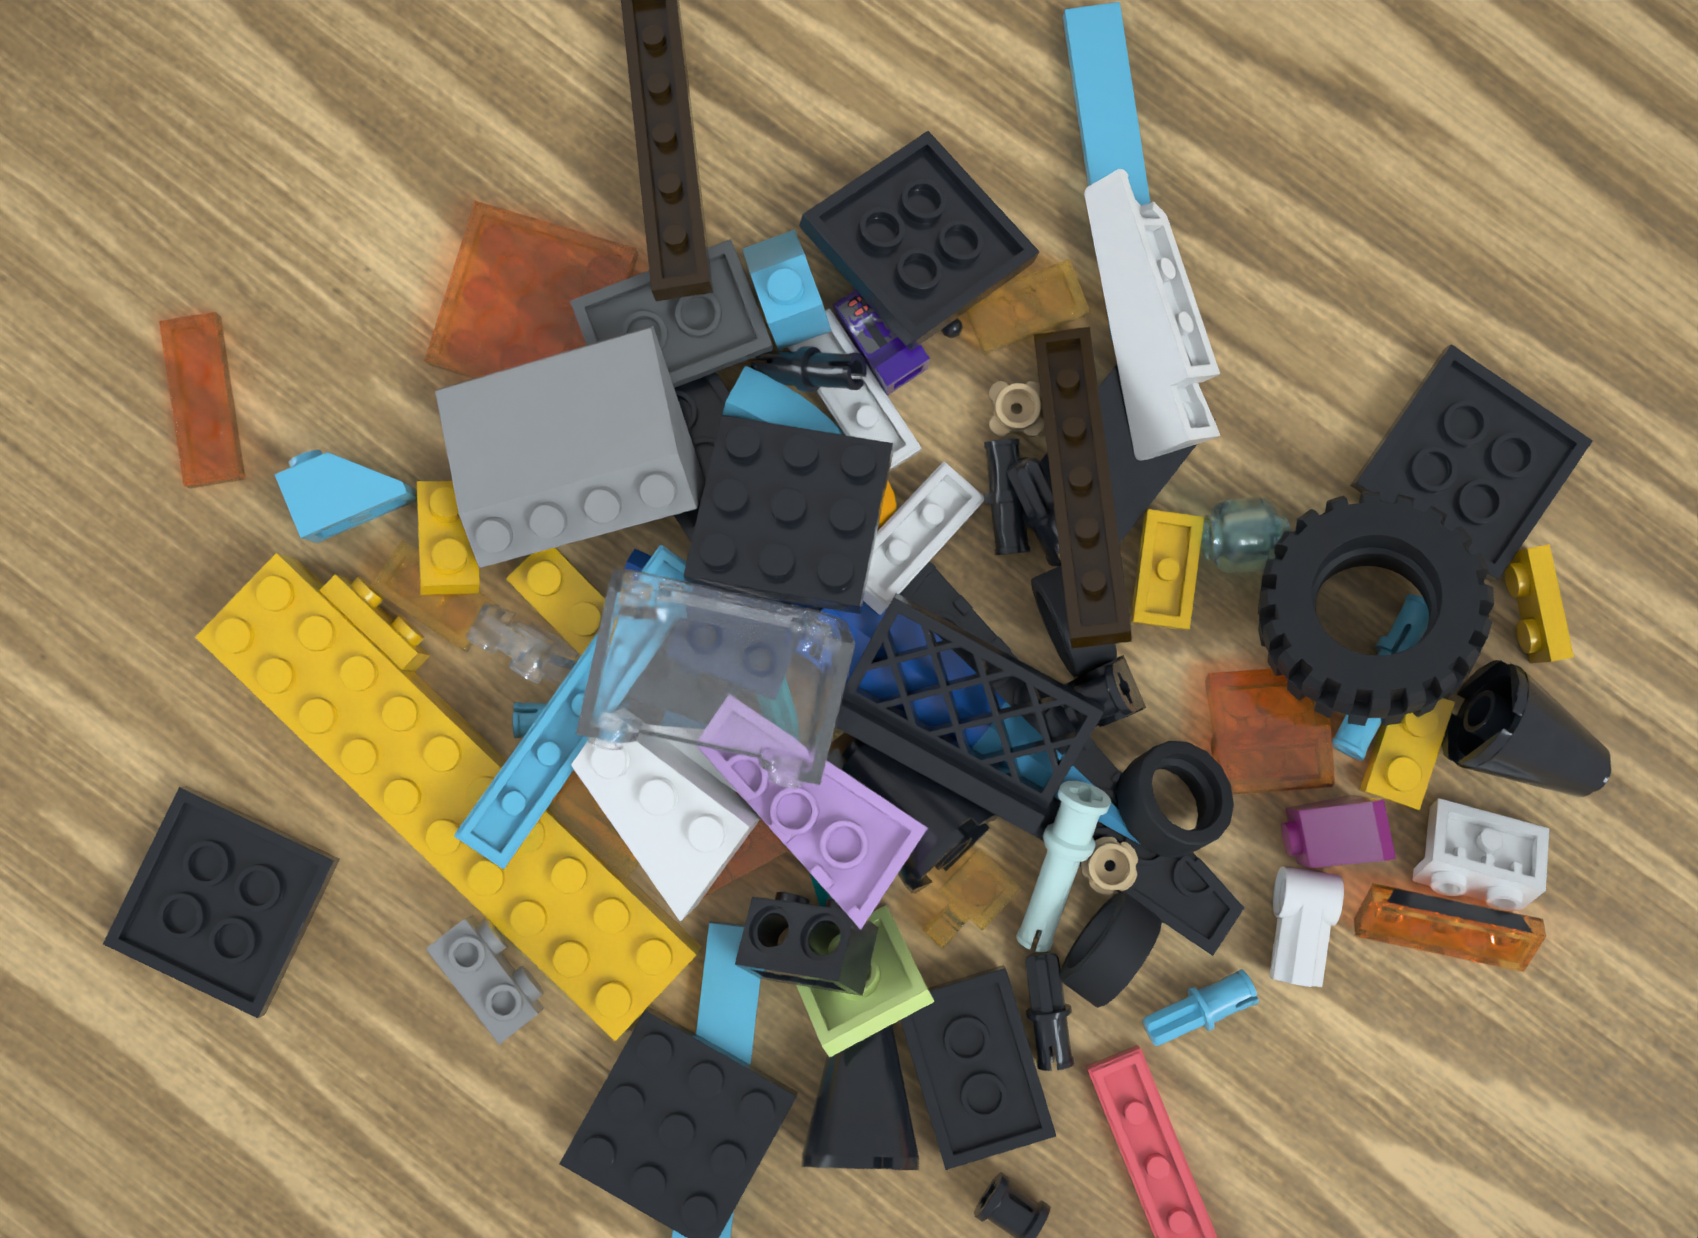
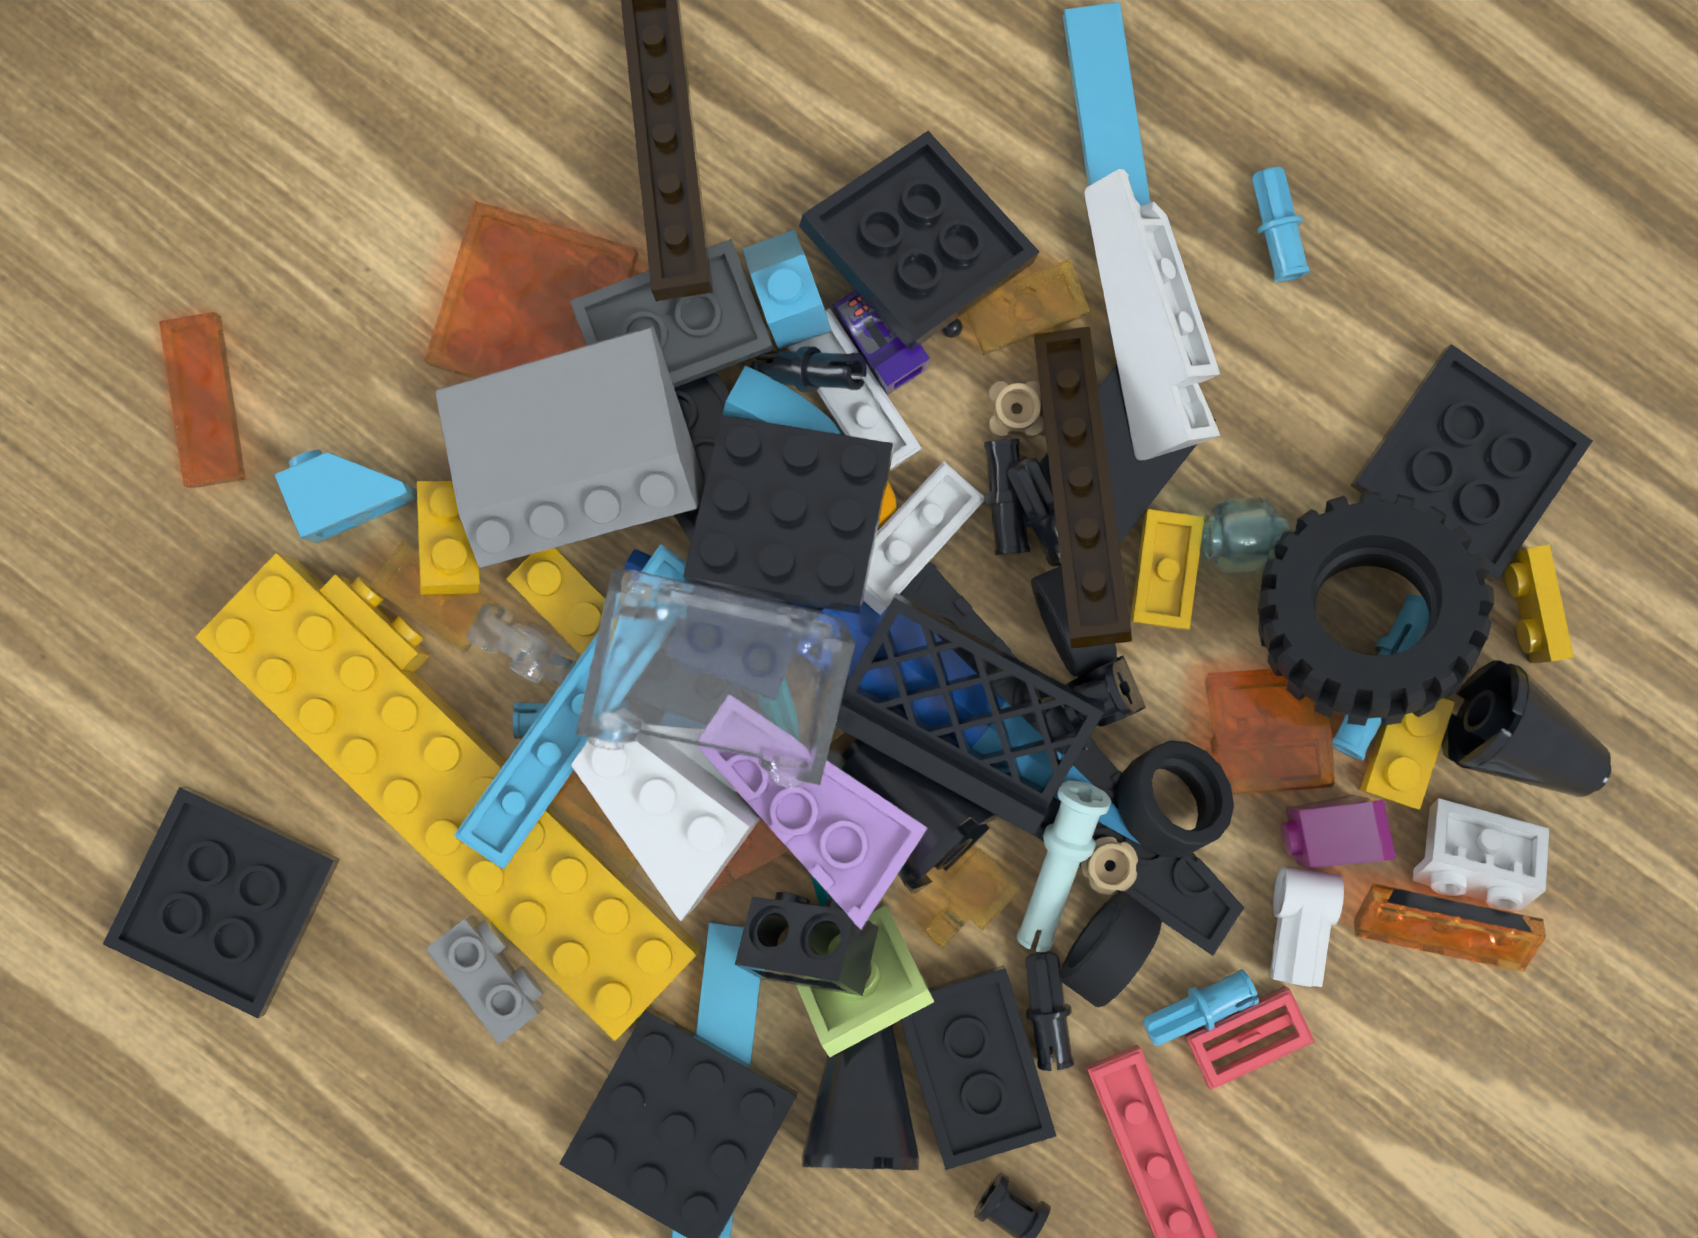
(1256, 1059): none -> coral tile
(1280, 224): none -> medium azure axle

